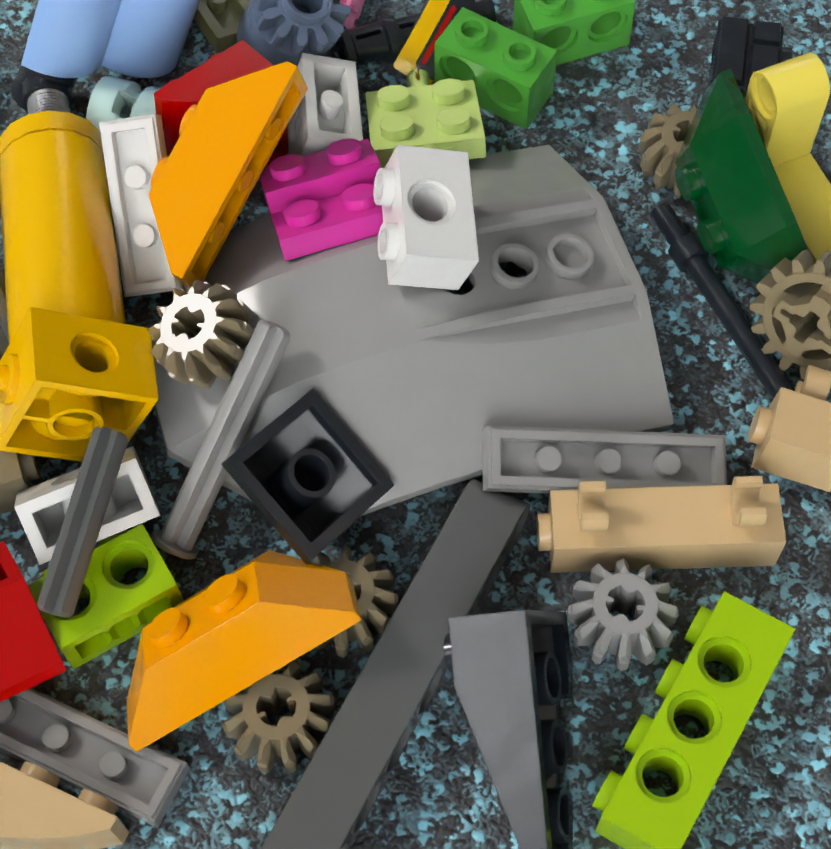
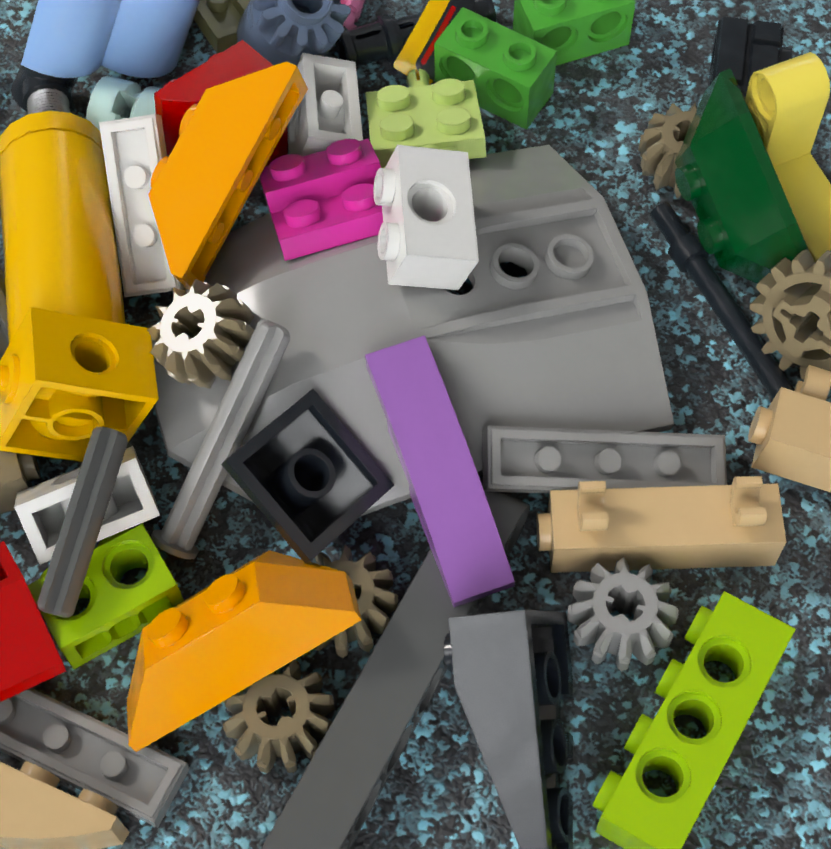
(439, 471): none -> medium lavender slope

